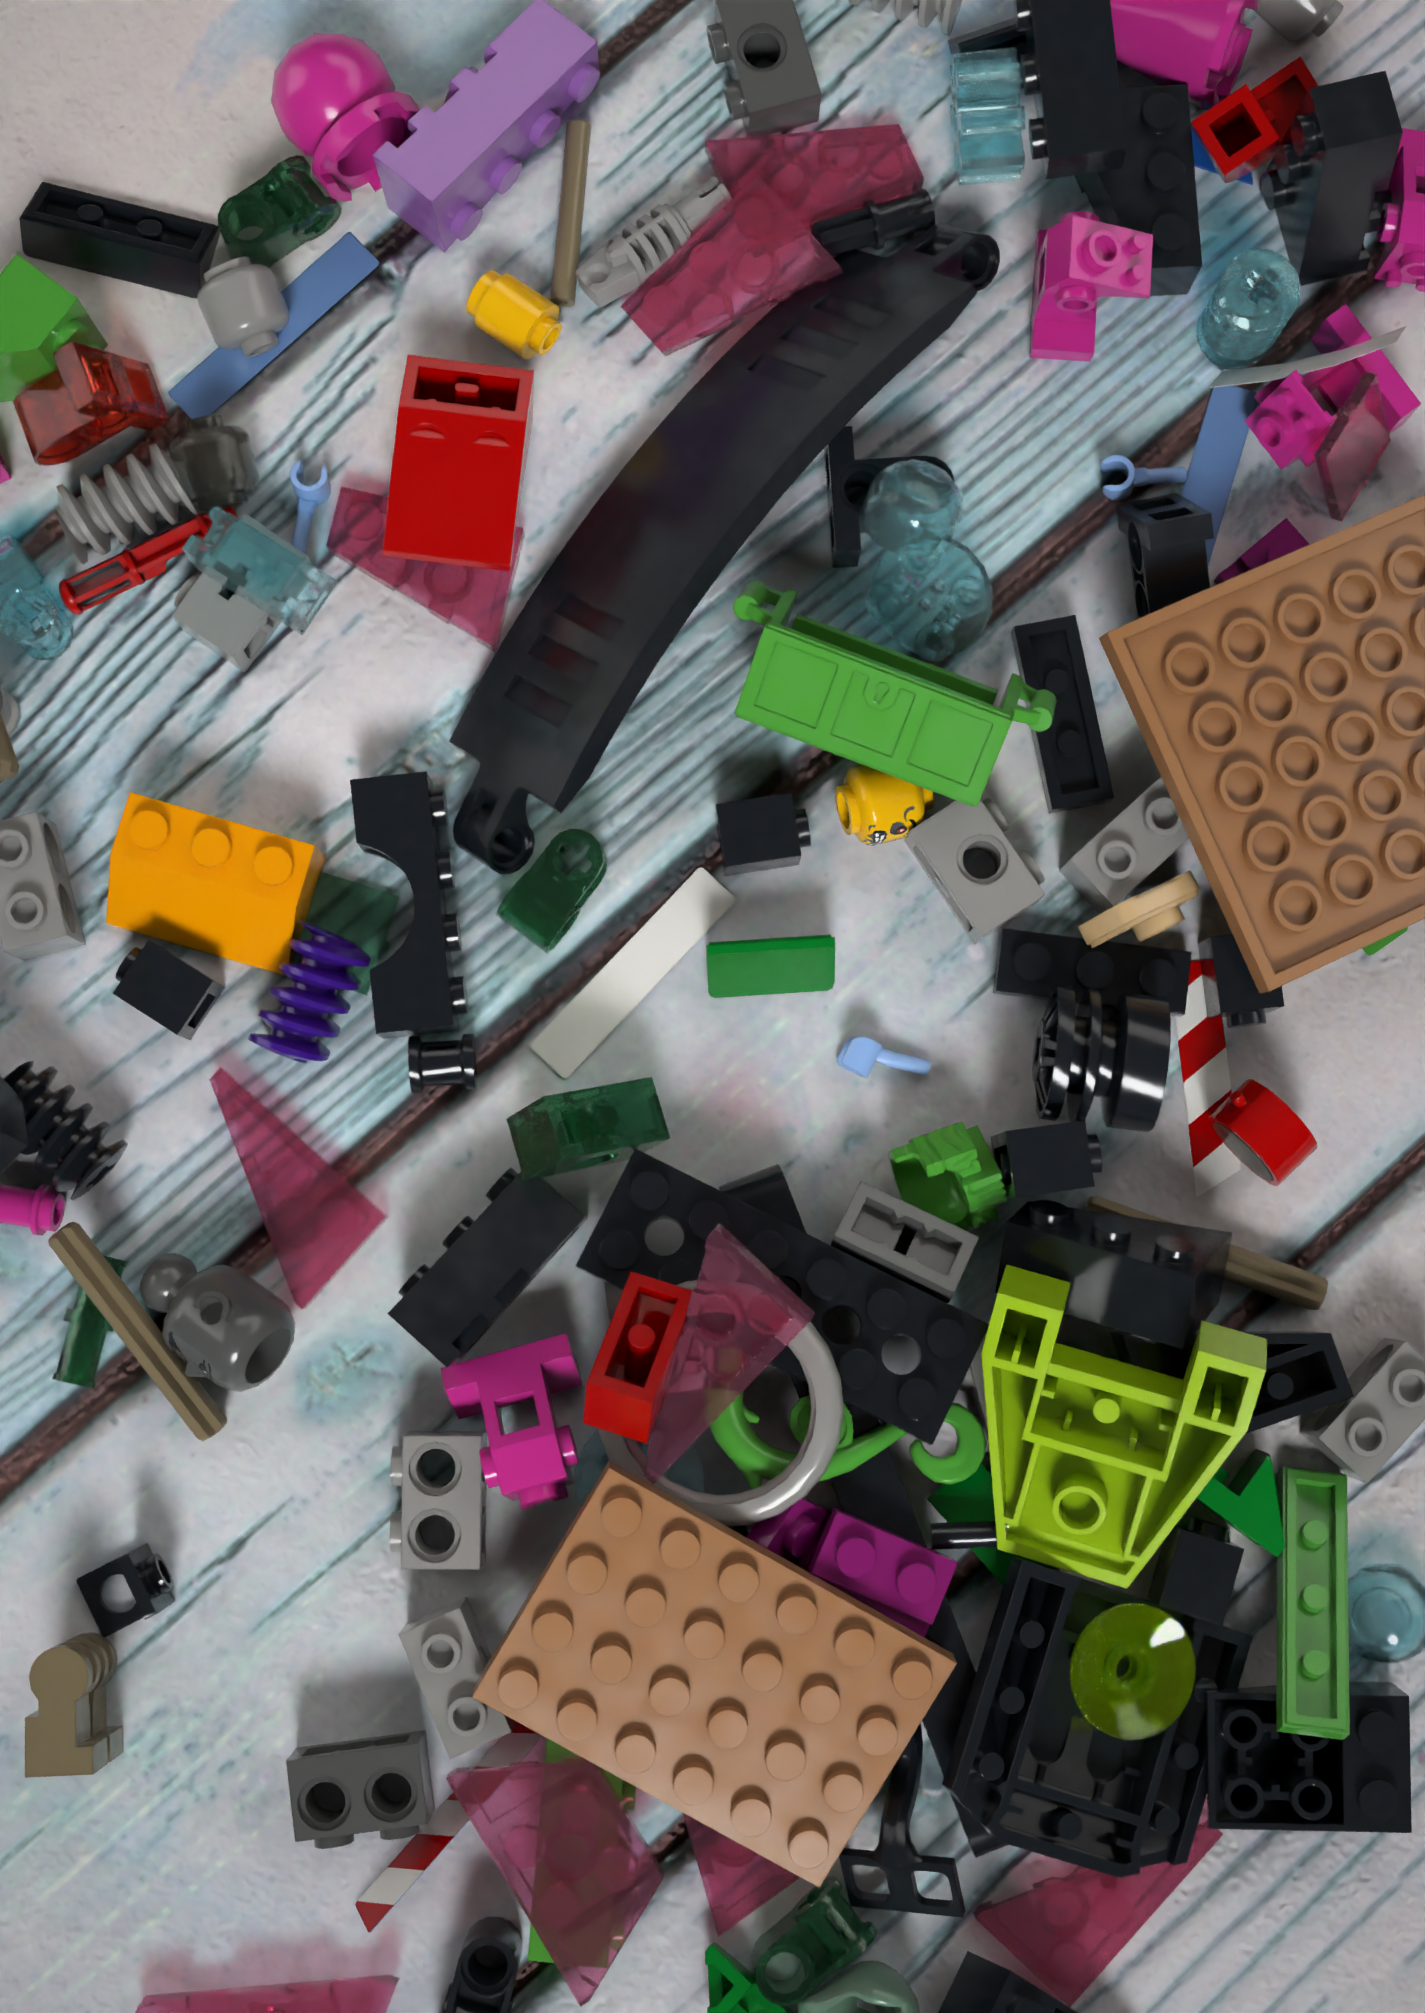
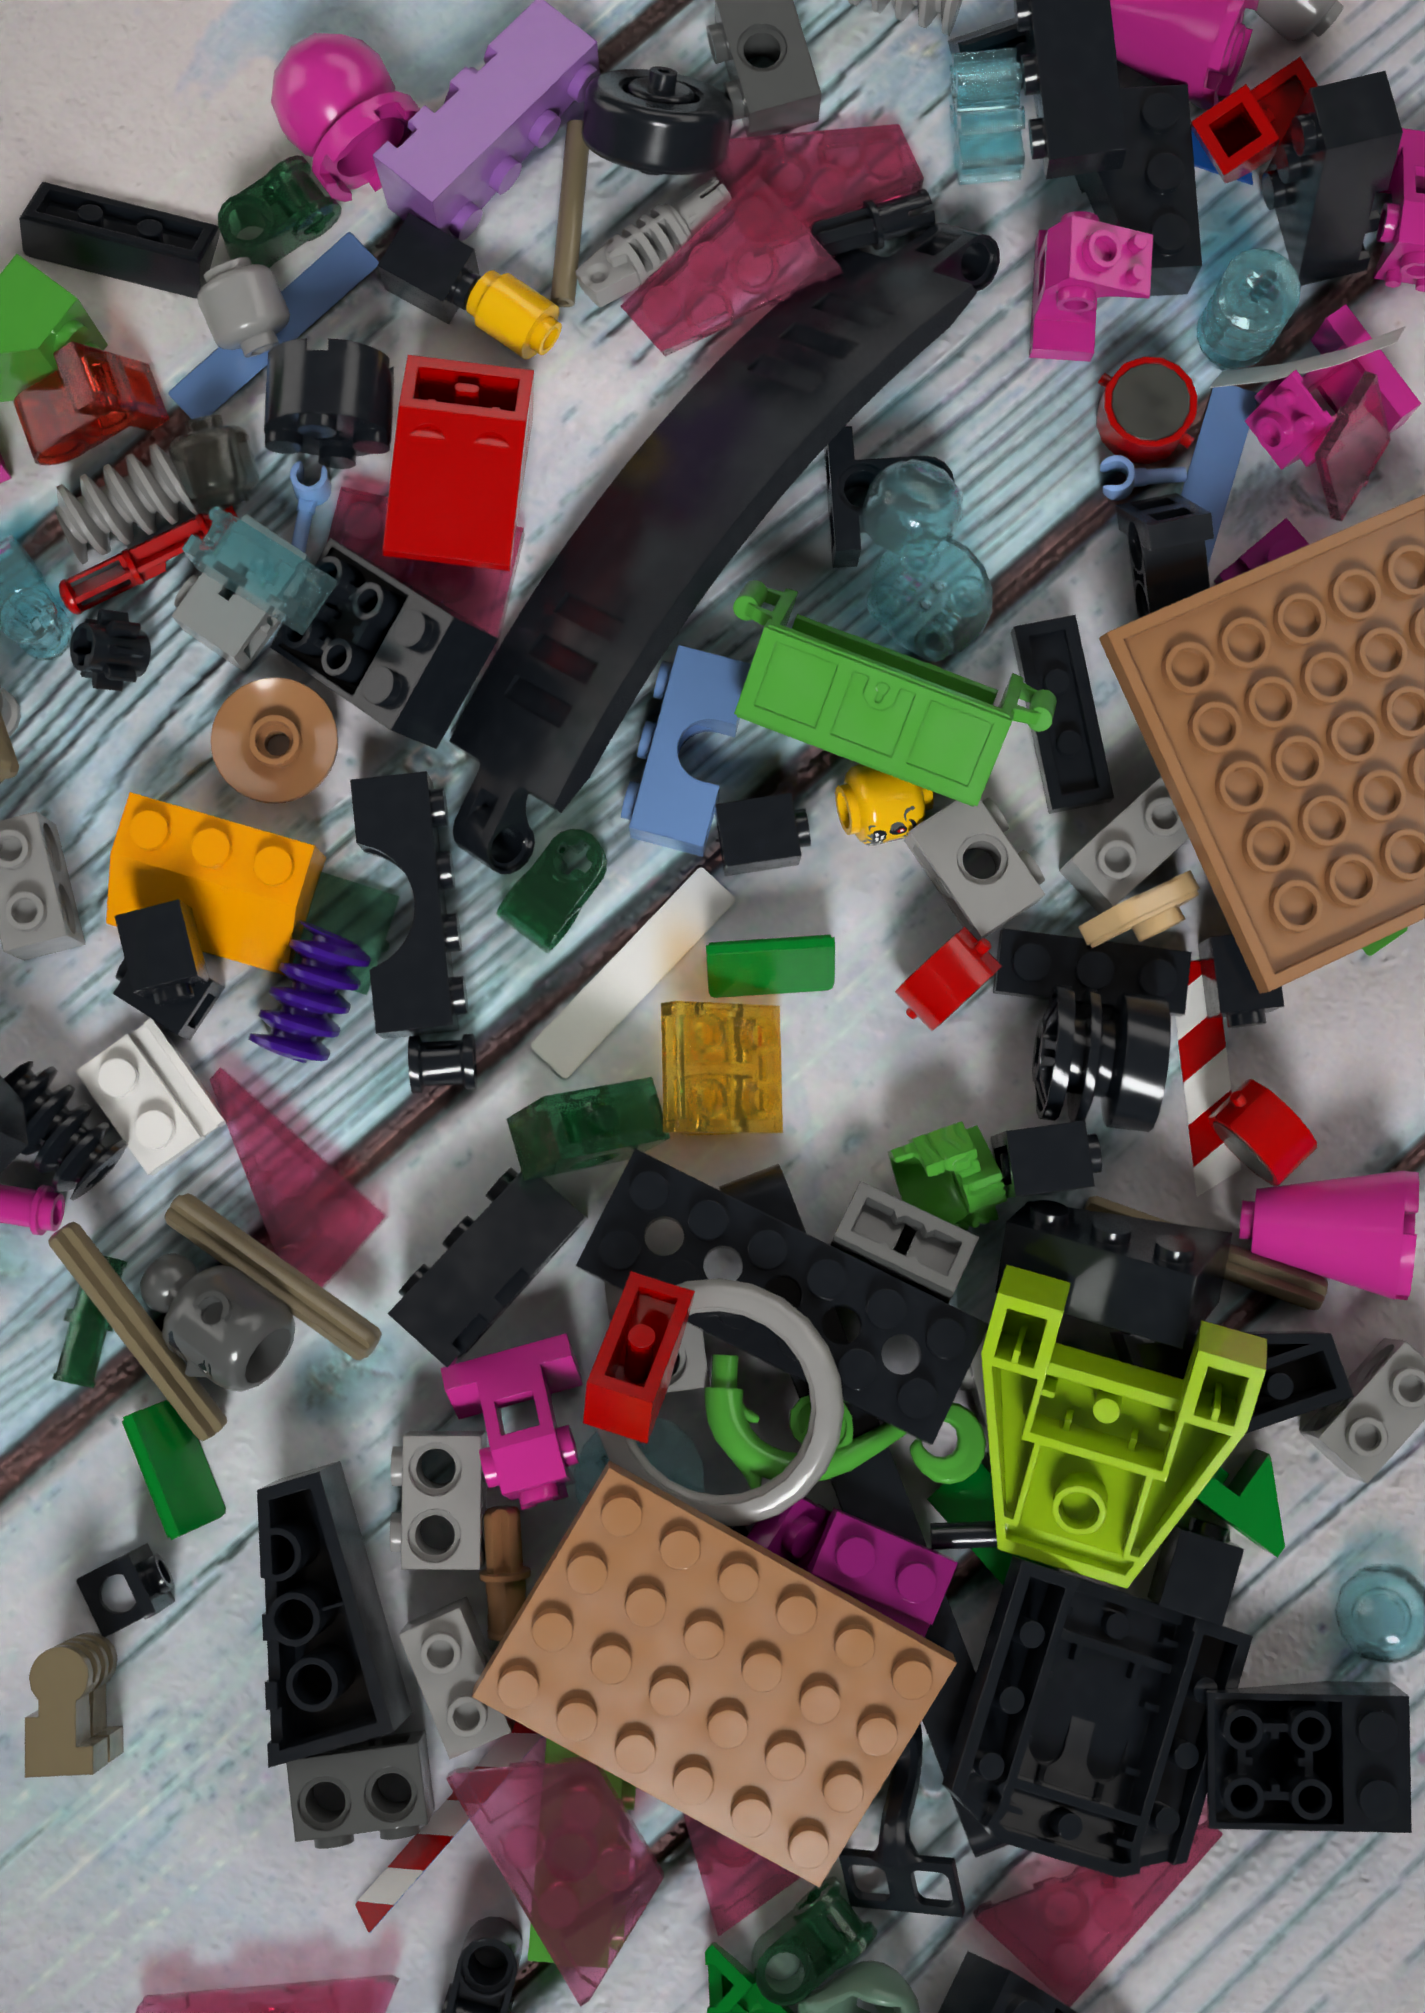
(110, 650): none -> black gear
(151, 1096): none -> white plate
(162, 952): none -> black brick
(174, 1469): none -> green slope
(253, 718): none -> medium nougat dish
(302, 1295): none -> dark tan axle
(323, 1621): none -> black wedge
(329, 401): none -> black brick
(388, 648): none -> black slope
(429, 269): none -> black brick
(504, 1570): none -> medium nougat axle
(657, 121): none -> black wheel
(697, 697): none -> medium blue arch
(721, 1068): none -> clear yellow plate
(731, 1333): clear pink wing -> none
(862, 1052): light blue hand -> none
(948, 978): none -> red piece
(1146, 409): none -> piece
(1158, 1674): clear neon green dish -> none
(1313, 1605): bright green tile -> none
(1341, 1229): none -> dark pink cone

